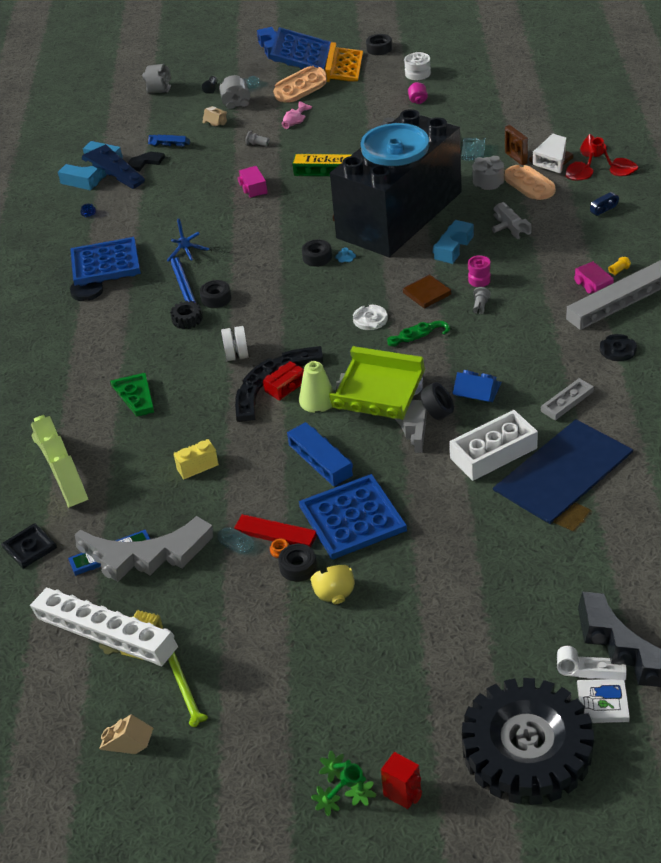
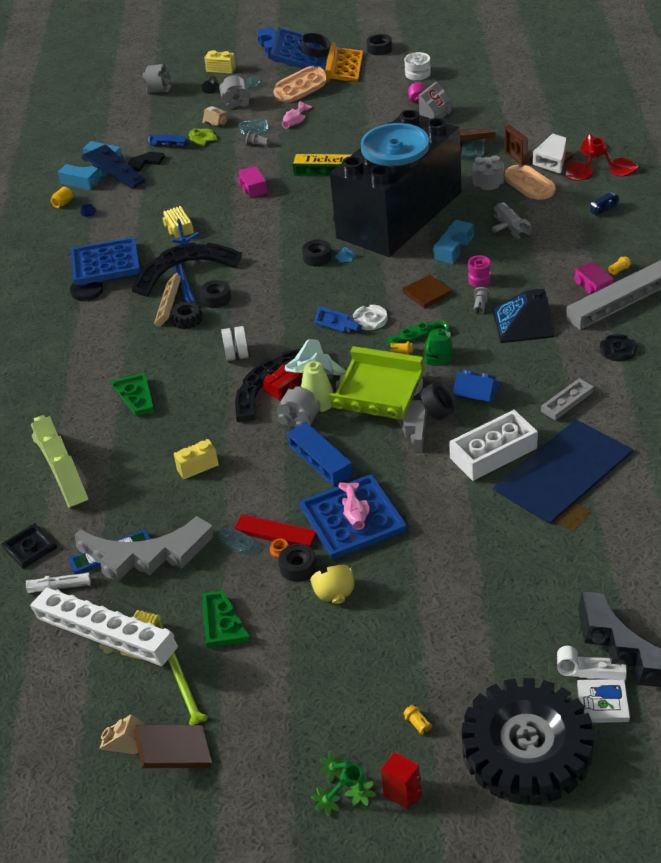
(61, 197): none -> yellow brick
(61, 582): none -> white pin
(167, 300): none -> tan tile
(170, 220): none -> light yellow brick
(172, 746): none -> reddish brown tile
(180, 254): none -> black plate
(201, 136): none -> lime plate
(220, 62): none -> light yellow brick
(221, 622): none -> green wing
(253, 125): none -> clear light blue plate
(297, 407): none -> light grey brick
(313, 352): none -> light aqua piece
(315, 38): none -> black tyre
(336, 320): none -> blue hinge
(354, 509): none -> bright pink animal
(403, 348): none -> yellow pin
(417, 719): none -> yellow pin
(434, 102): none -> light grey slope
(440, 344): none -> green helmet
(476, 134): none -> reddish brown tile
(524, 317): none -> black slope

